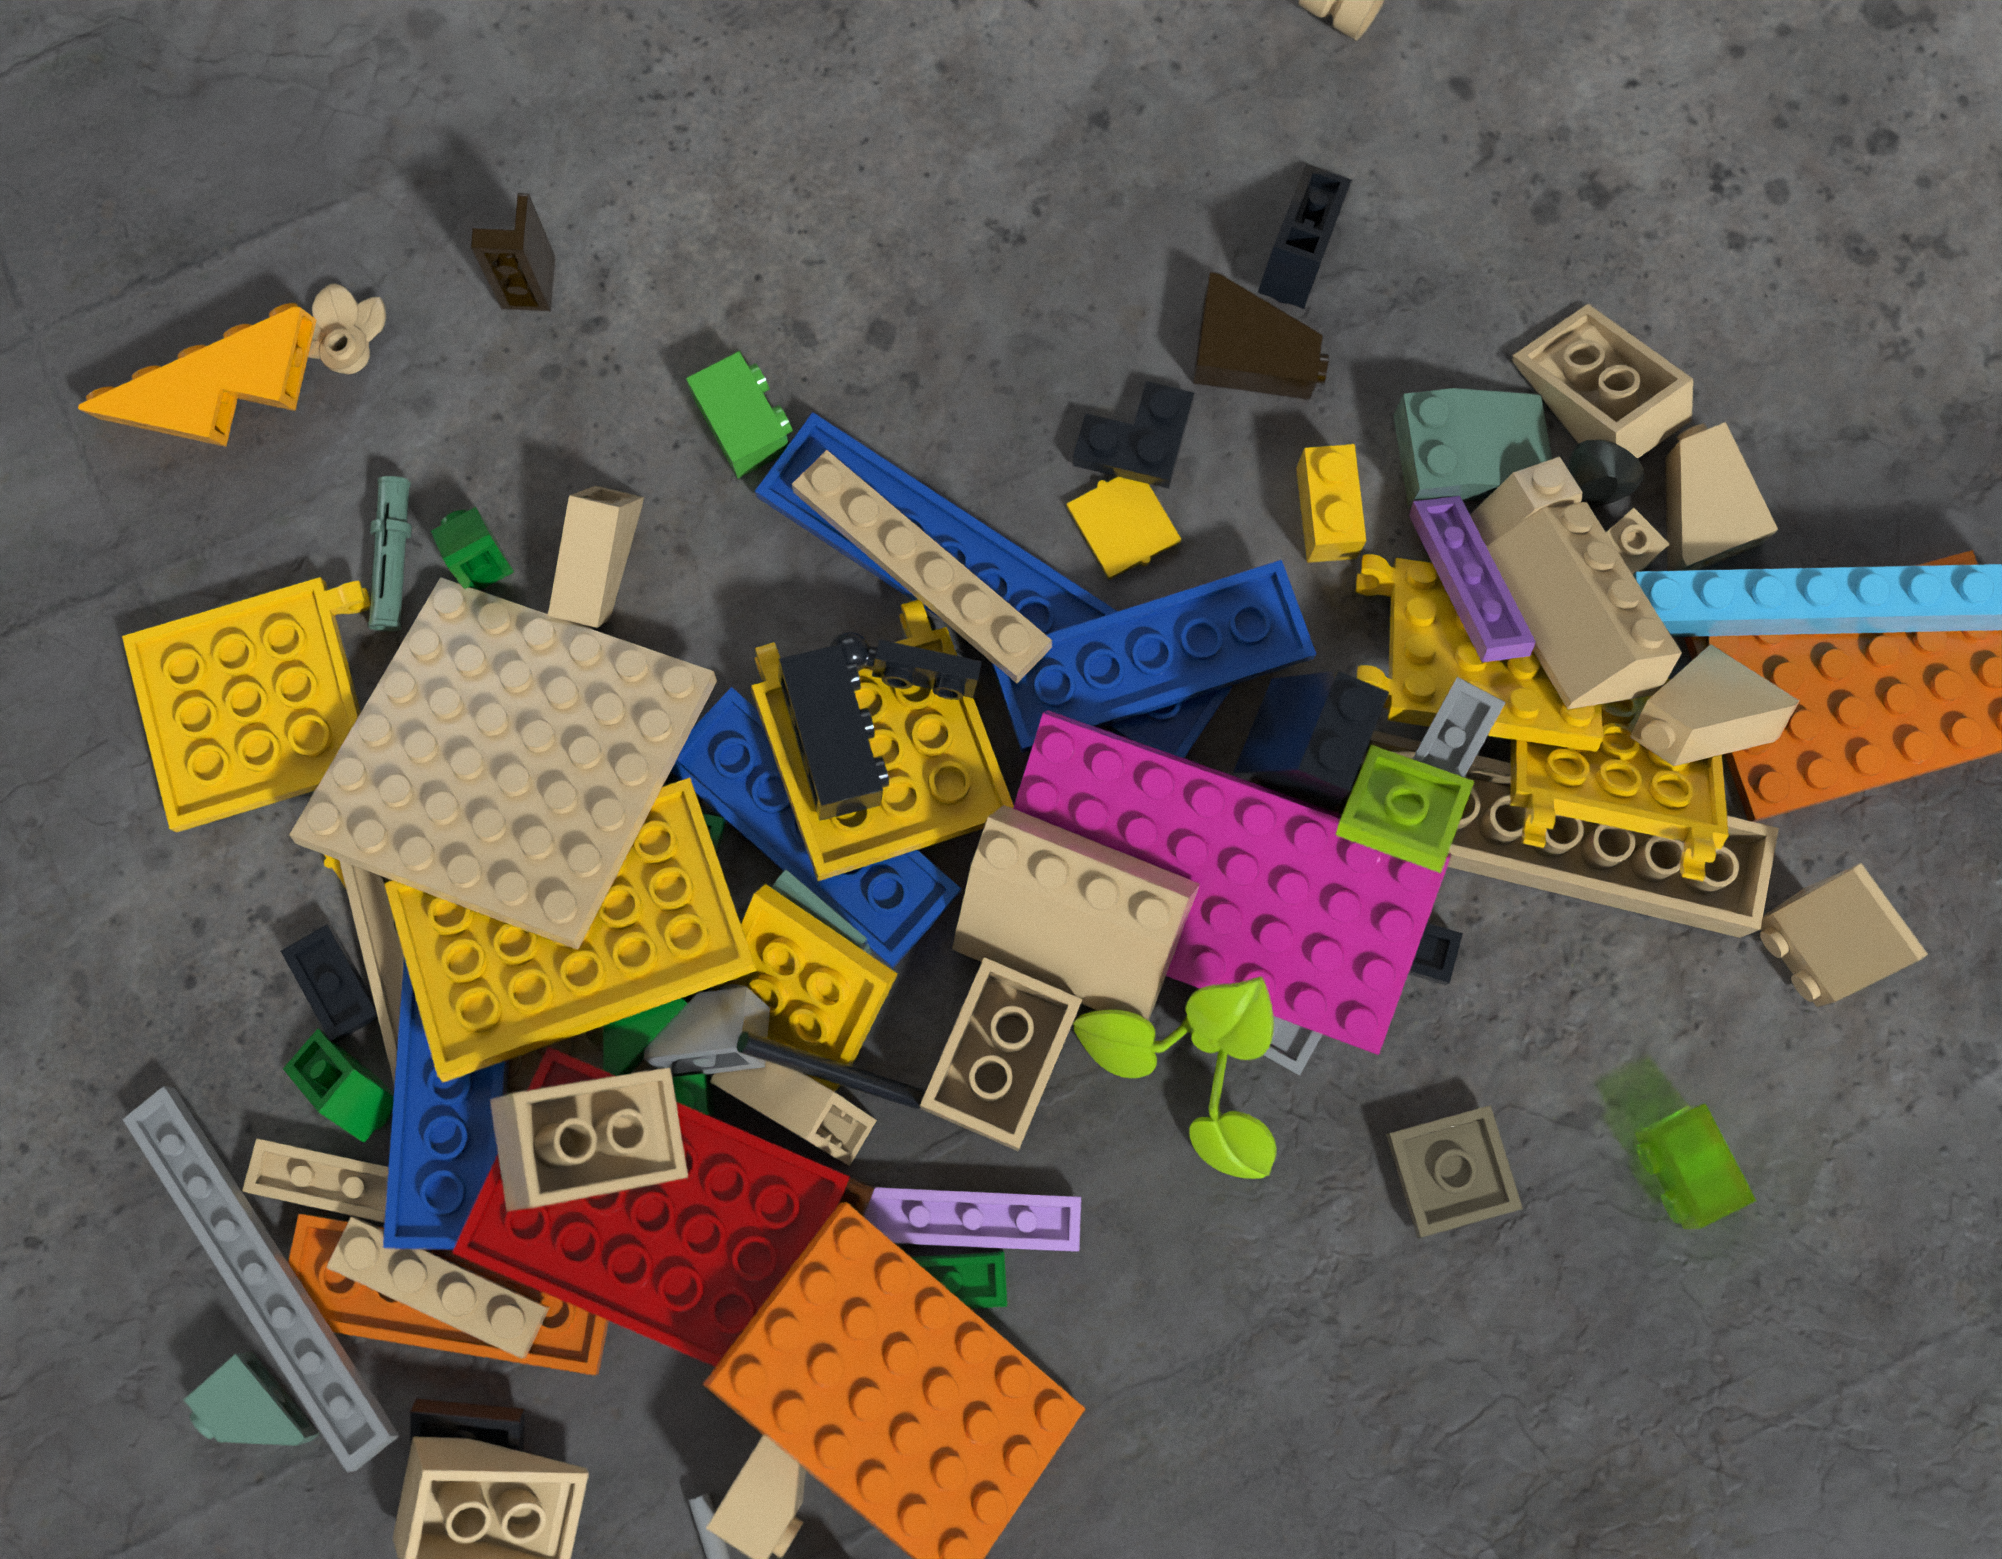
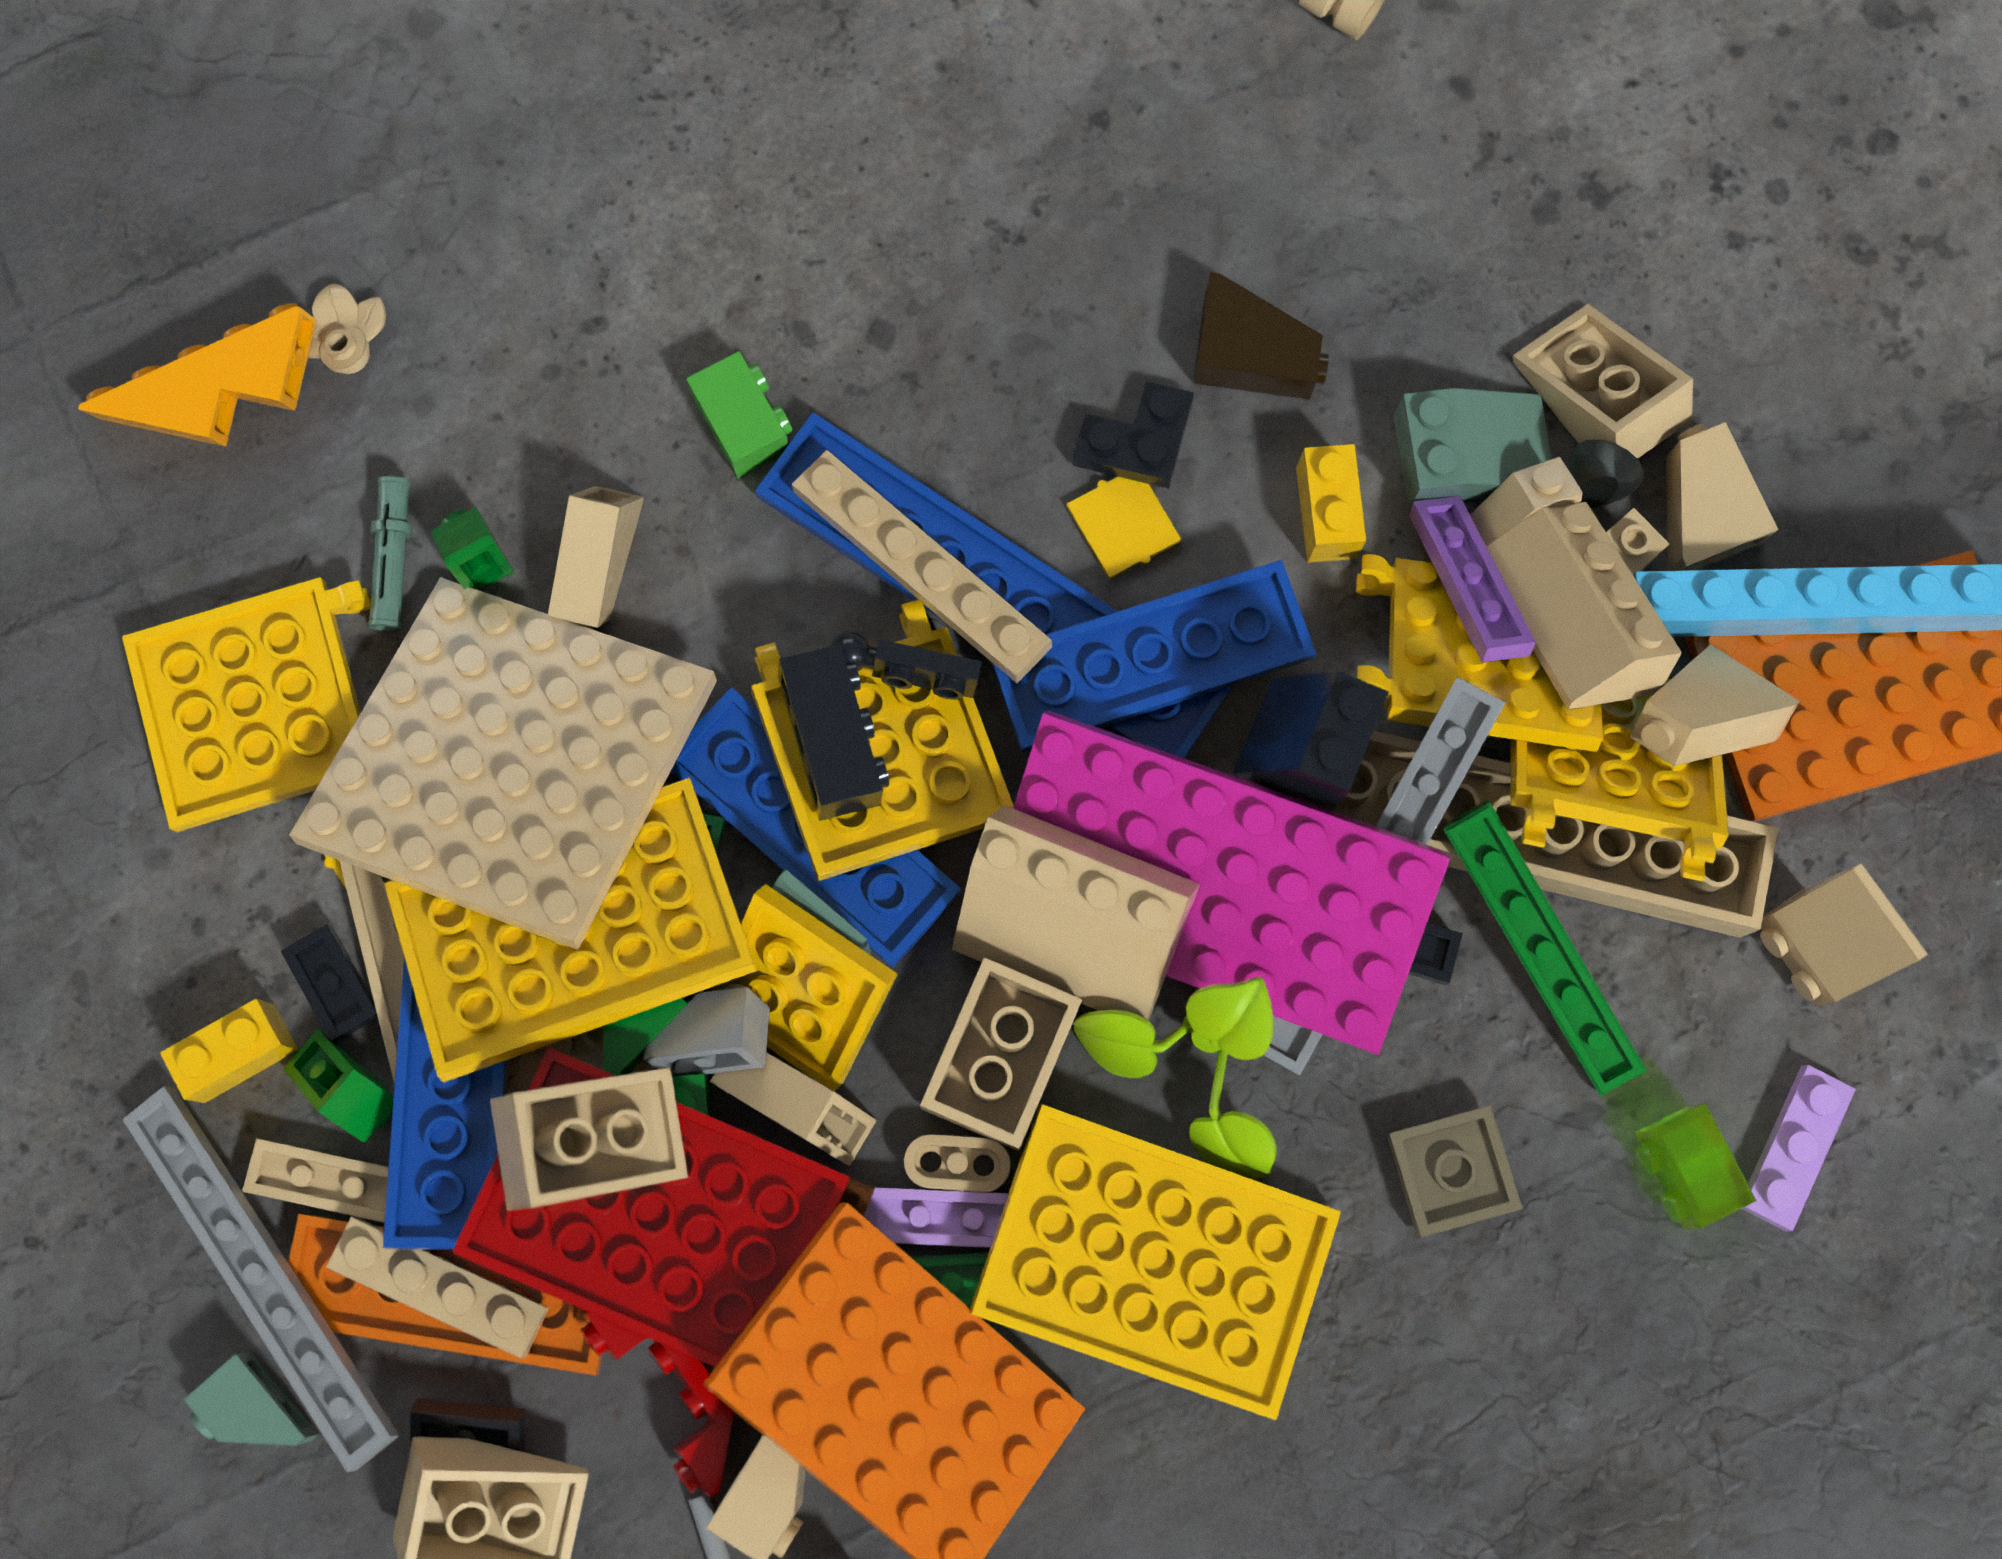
(229, 1051): none -> yellow brick
(517, 261): dark brown panel -> none
(703, 1451): none -> red slope
(829, 1070): black bar -> none
(957, 1162): none -> tan plate
(1155, 1262): none -> yellow plate
(1304, 236): black slope -> none
(1405, 808): lime plate -> none
(1544, 947): none -> green tile
(1798, 1147): none -> lavender plate

